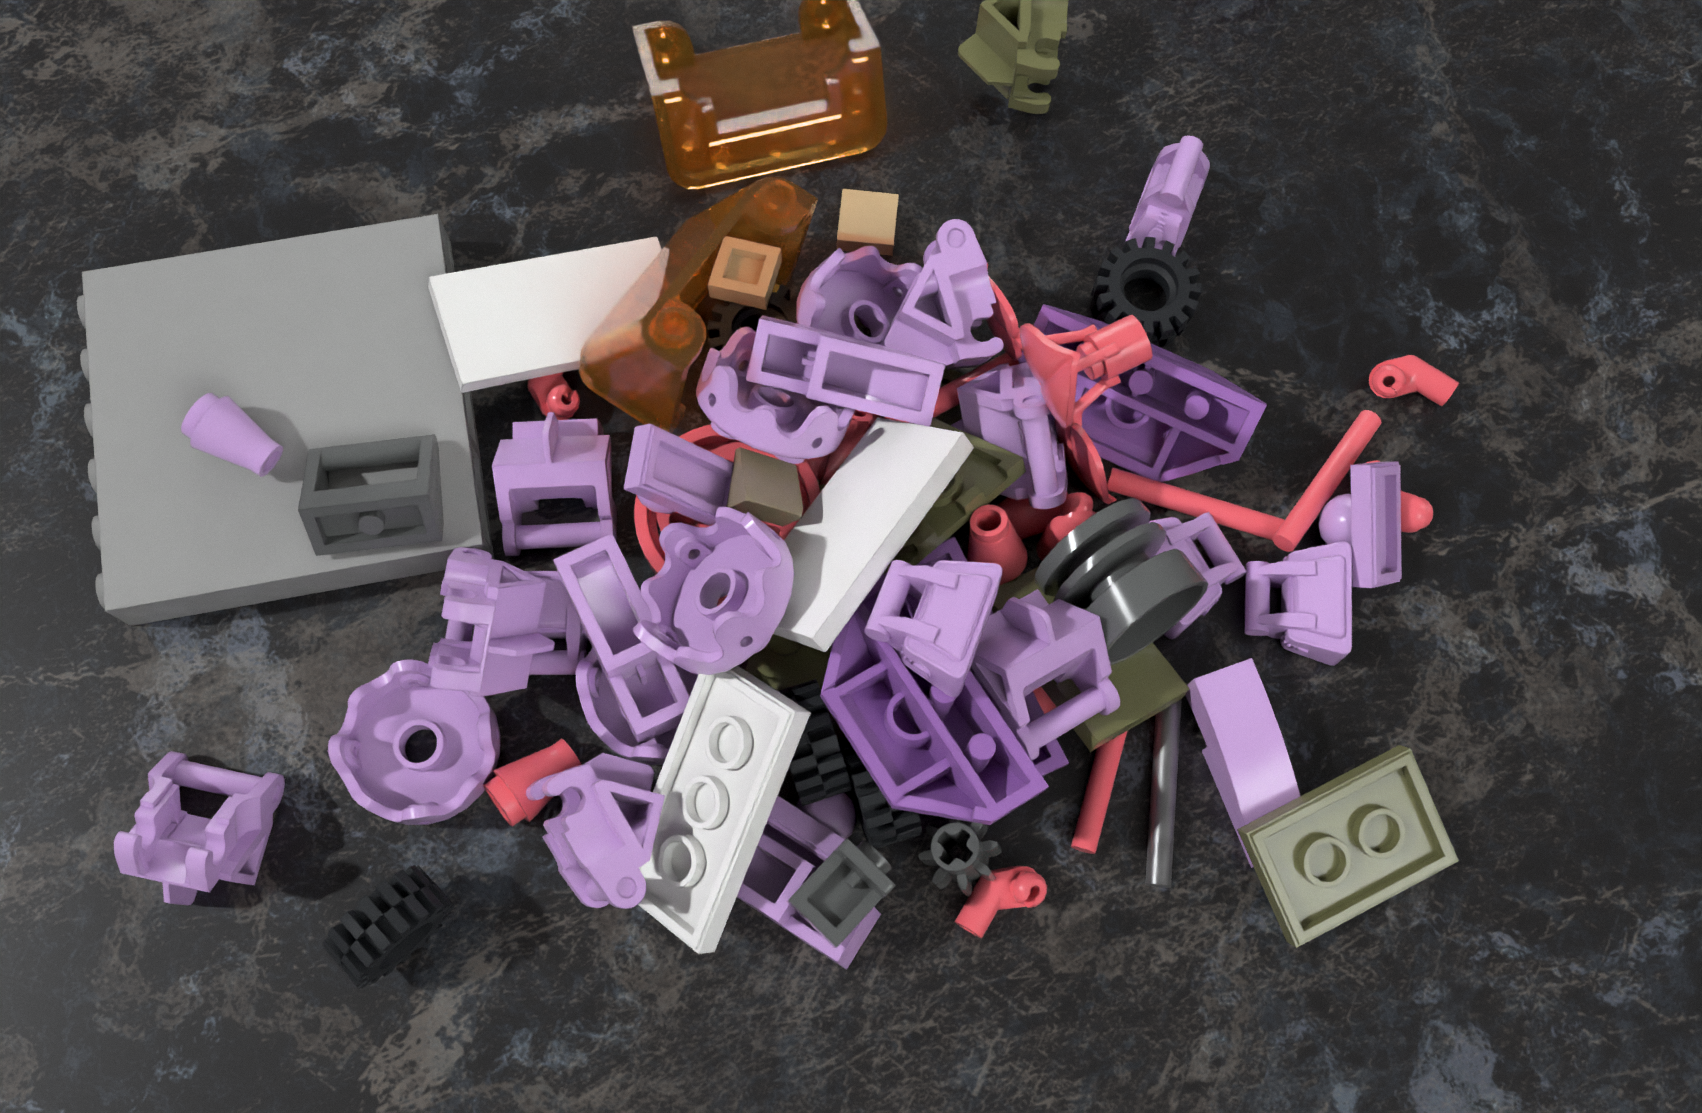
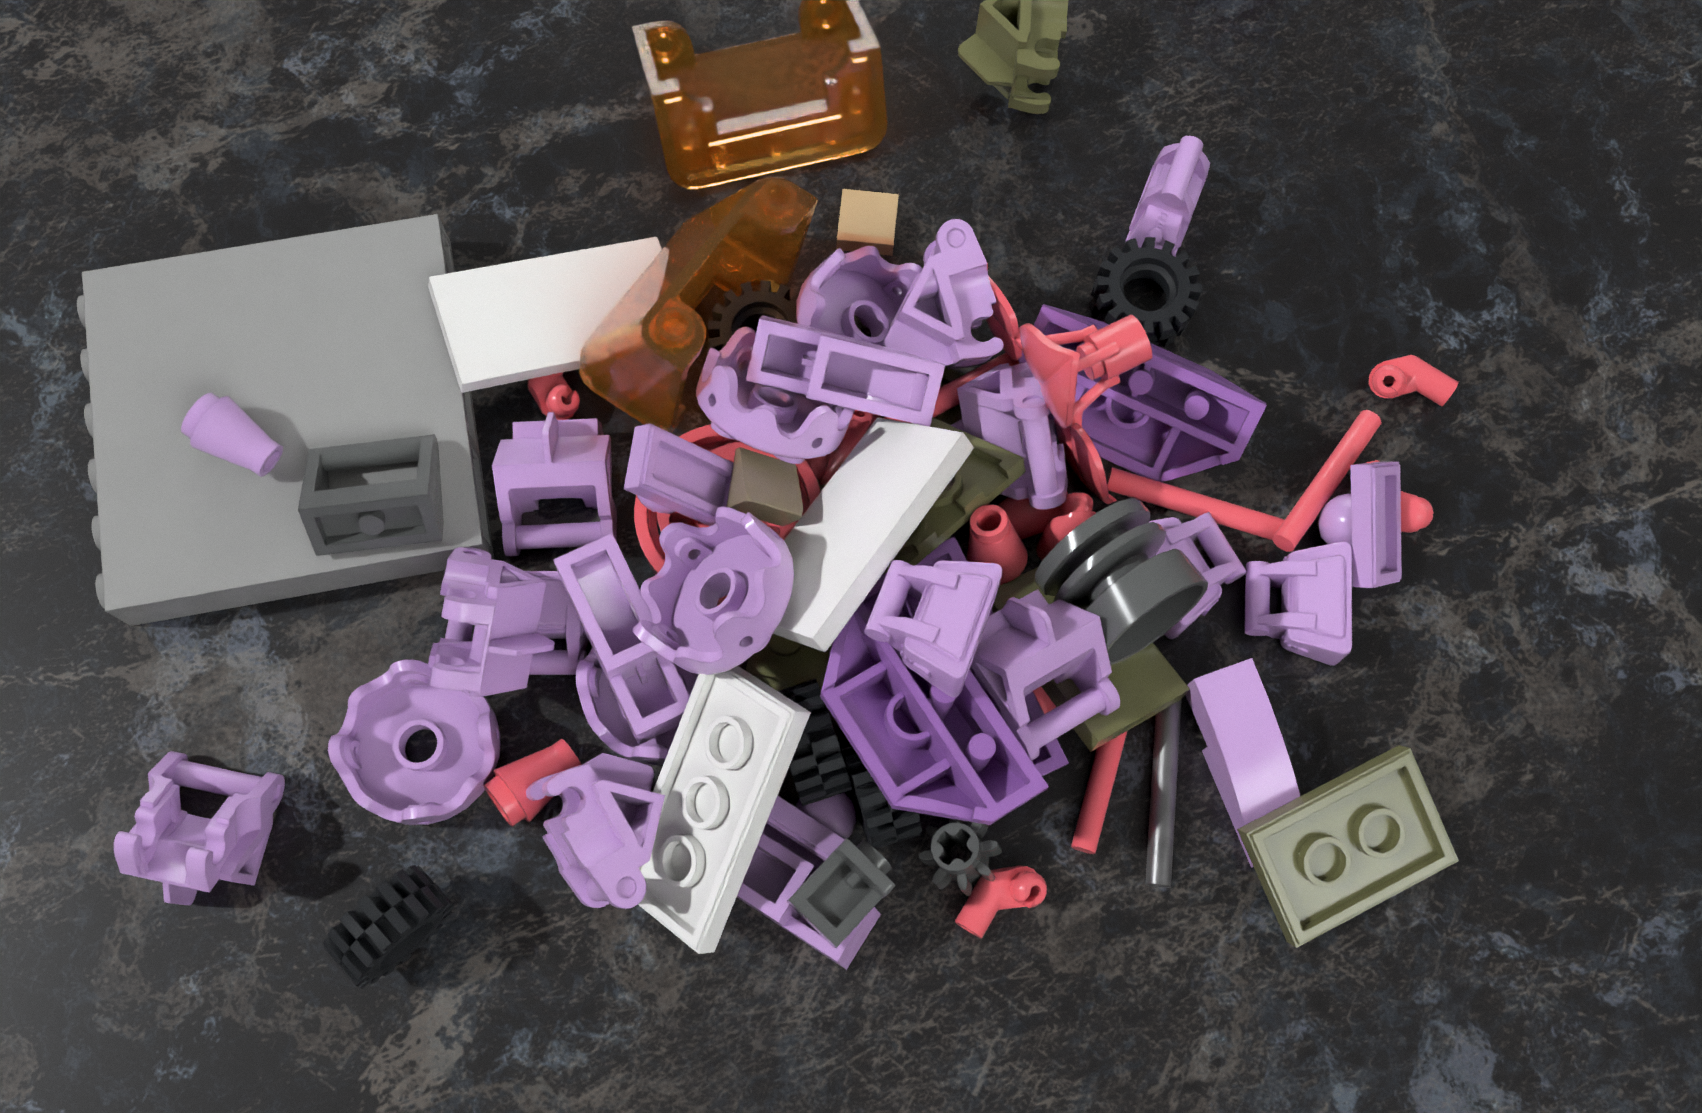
(745, 272): tan tile -> none

